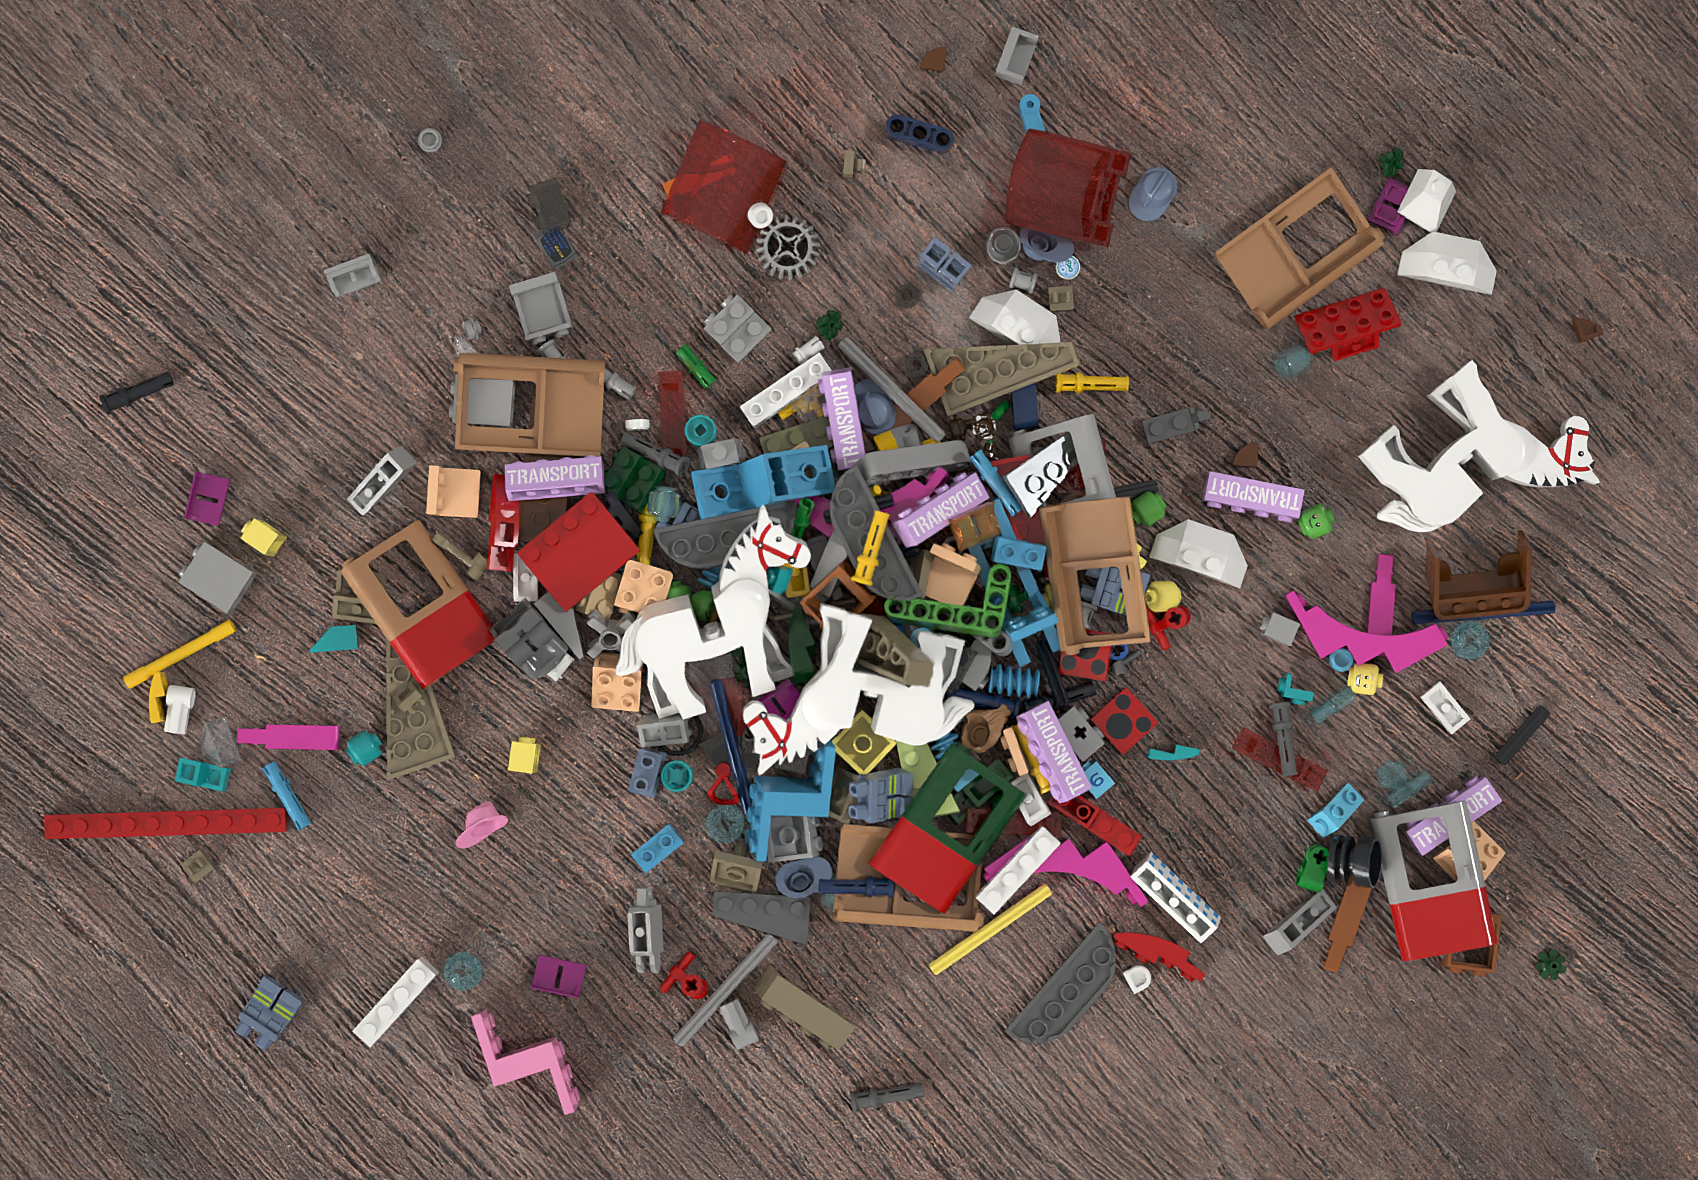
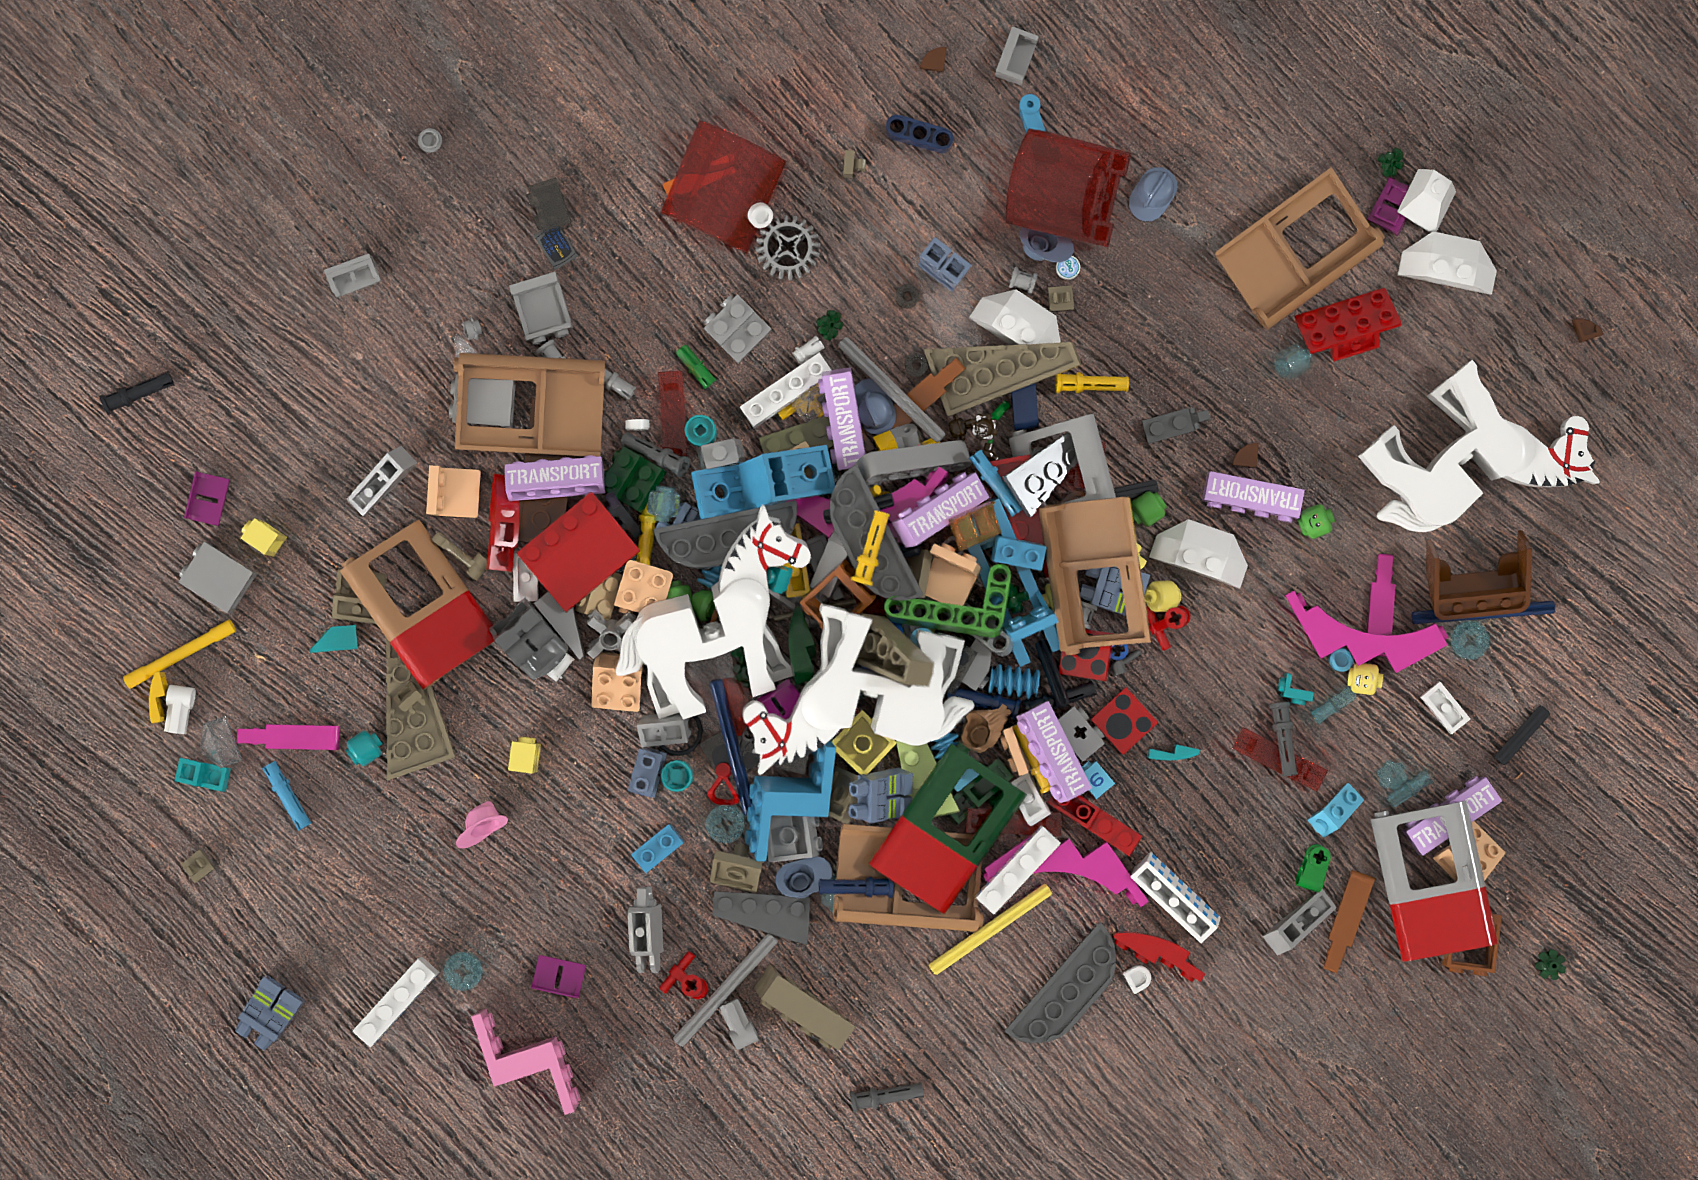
(165, 823): red plate -> none
(802, 517): green axle -> none
(1003, 245): light grey hair -> none
(1279, 628): light grey brick -> none
(1354, 861): black wheel -> none

